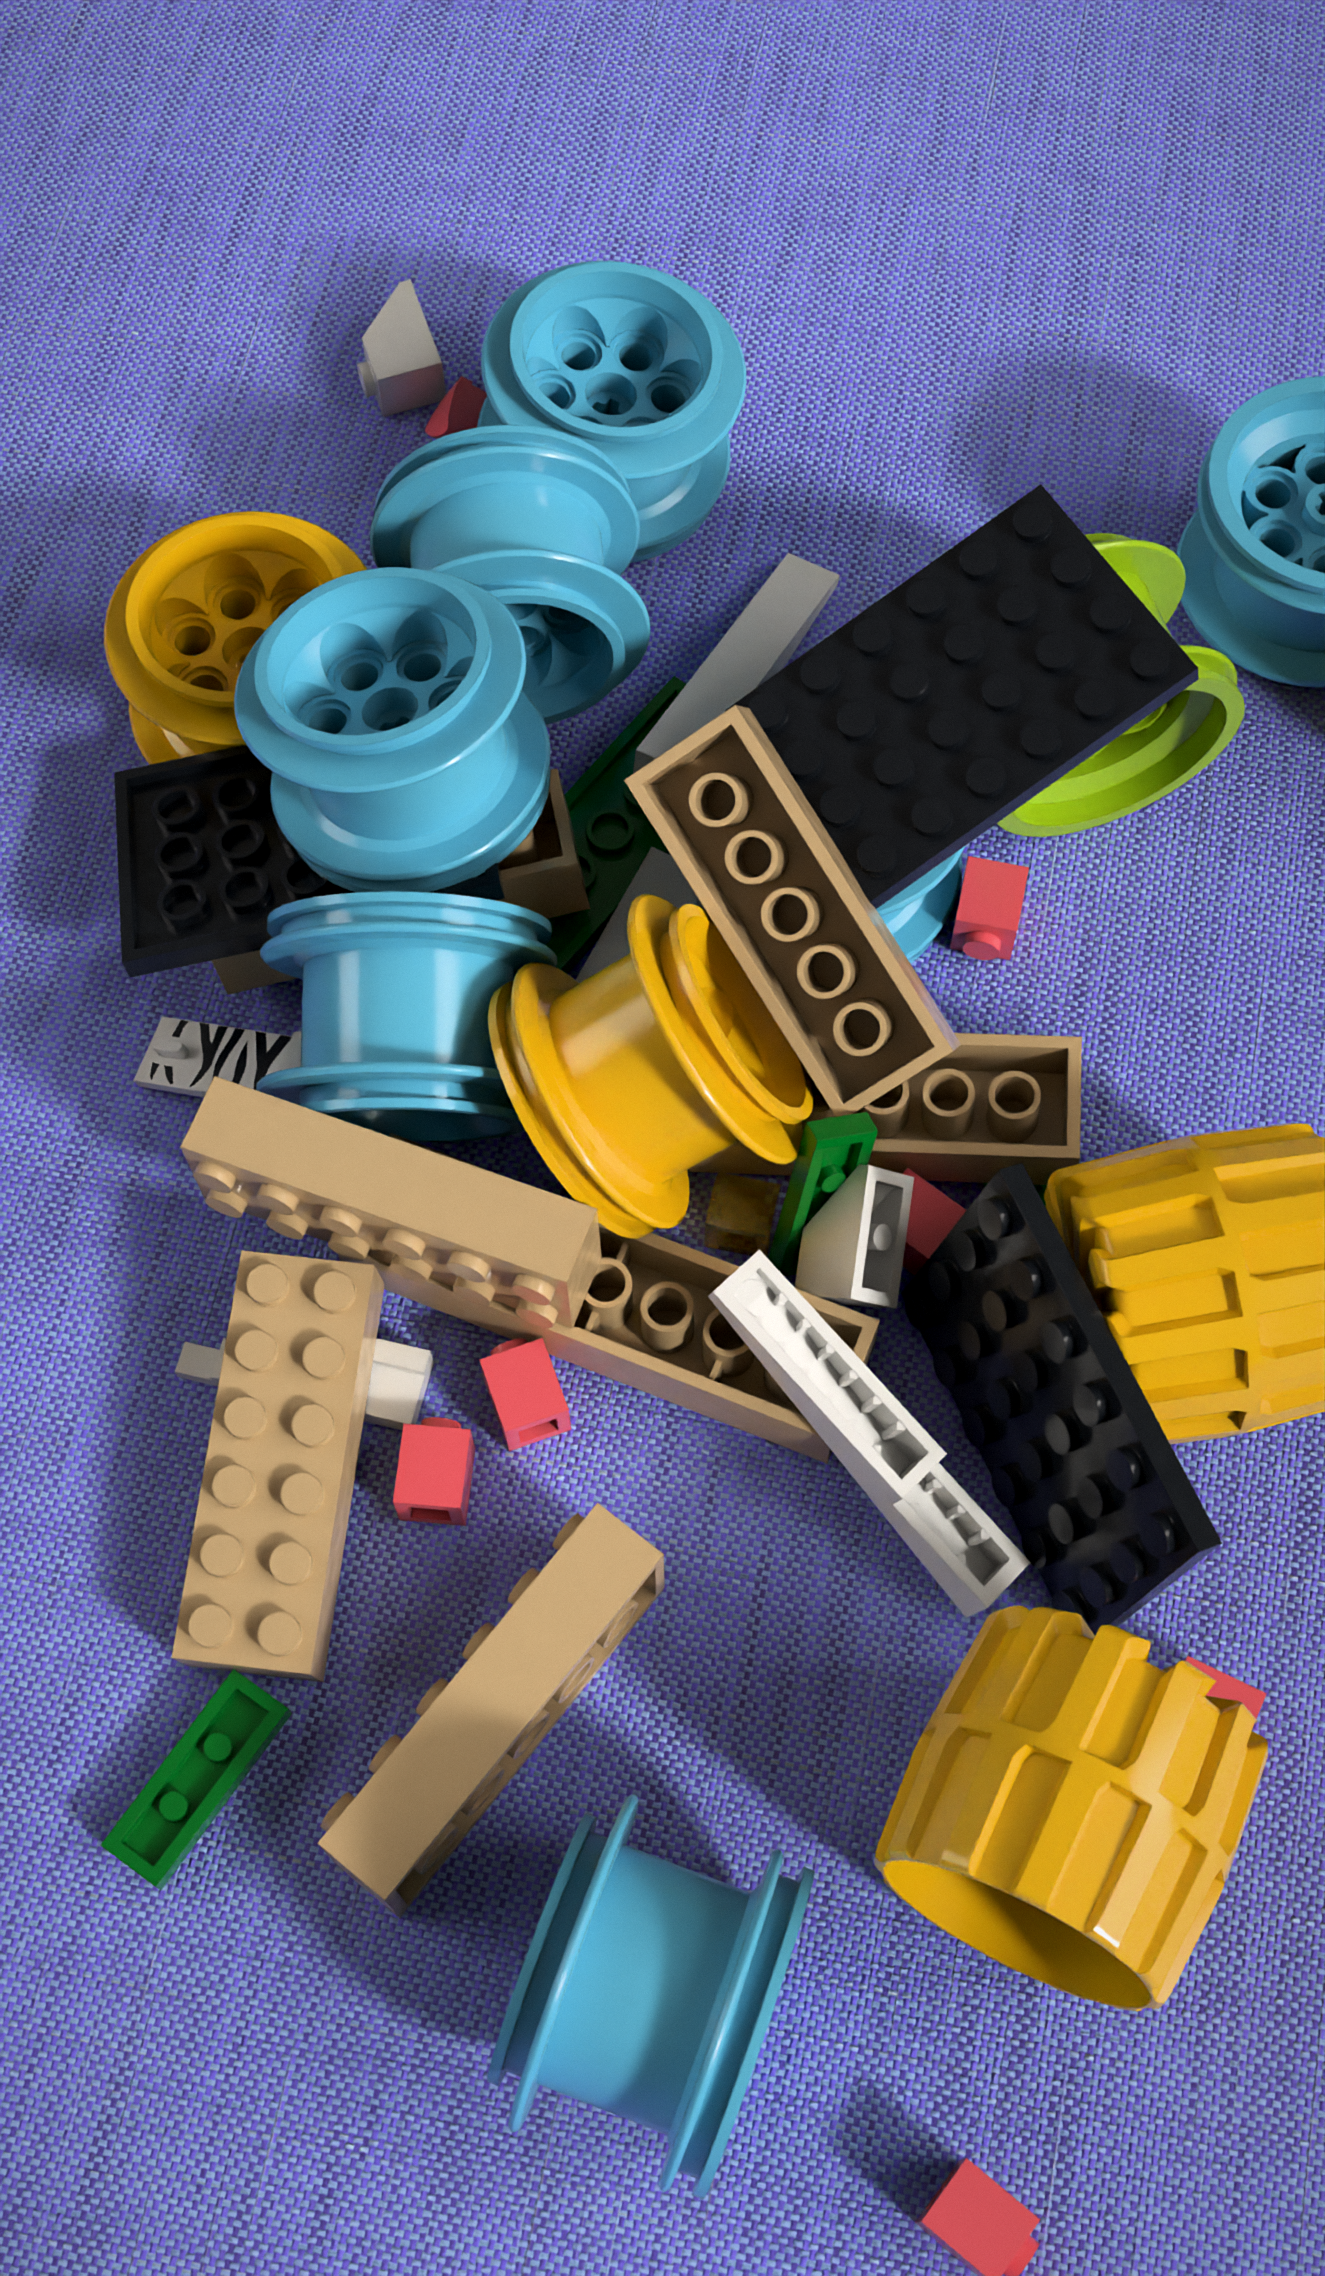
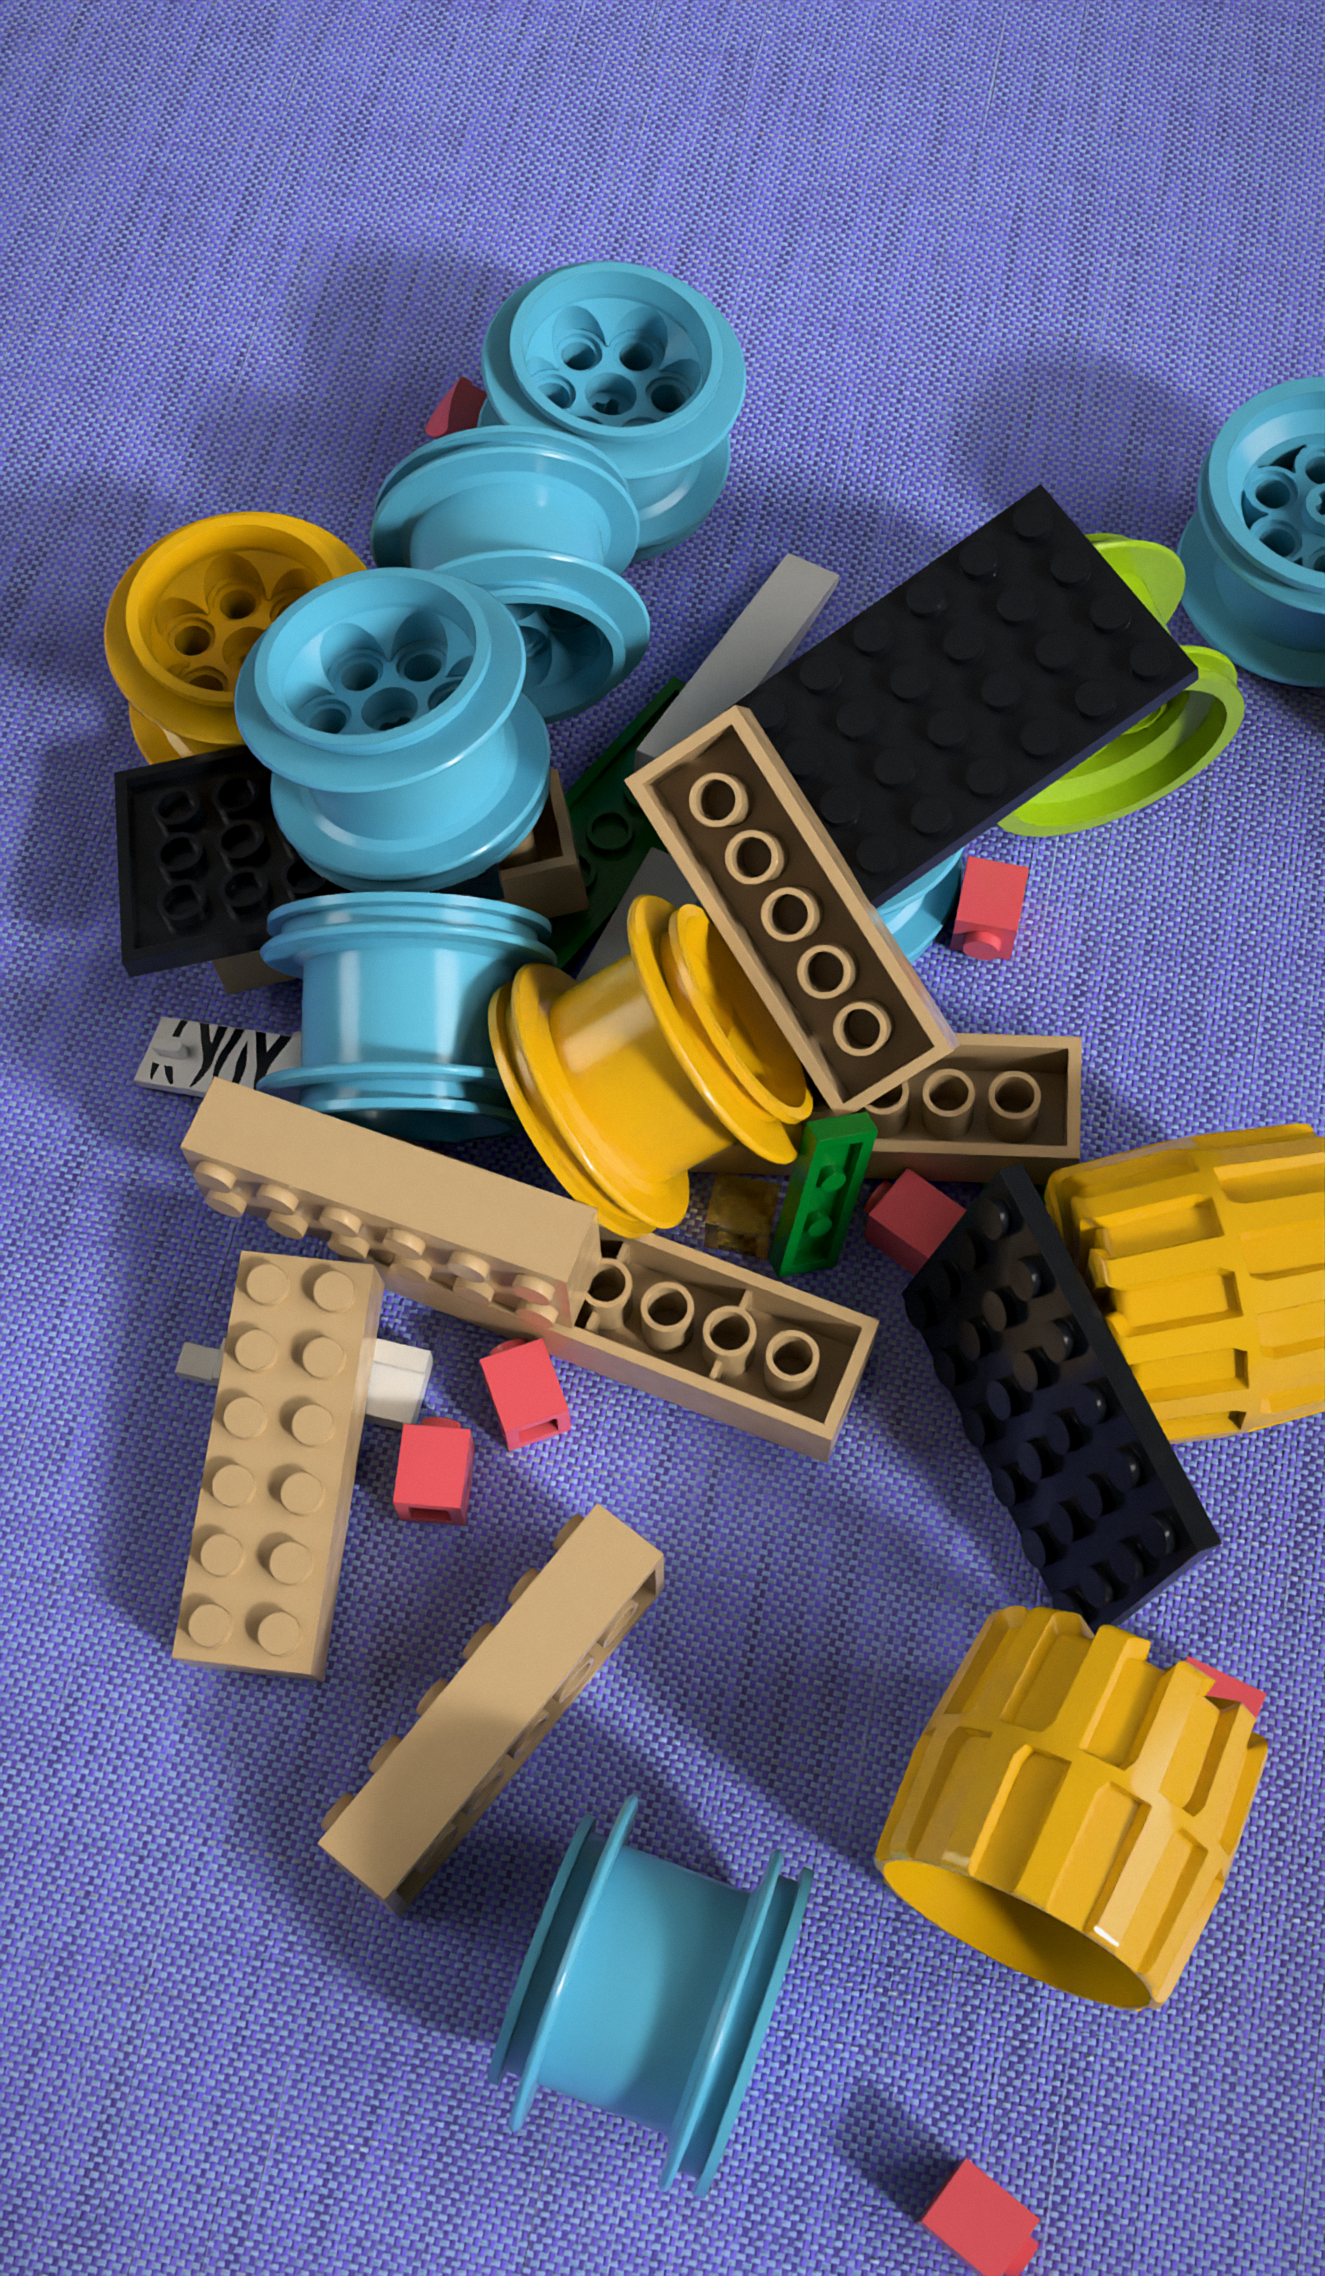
(196, 1779): green plate -> none
(401, 356): white slope -> none
(858, 1240): white slope -> none
(870, 1435): white slope -> none

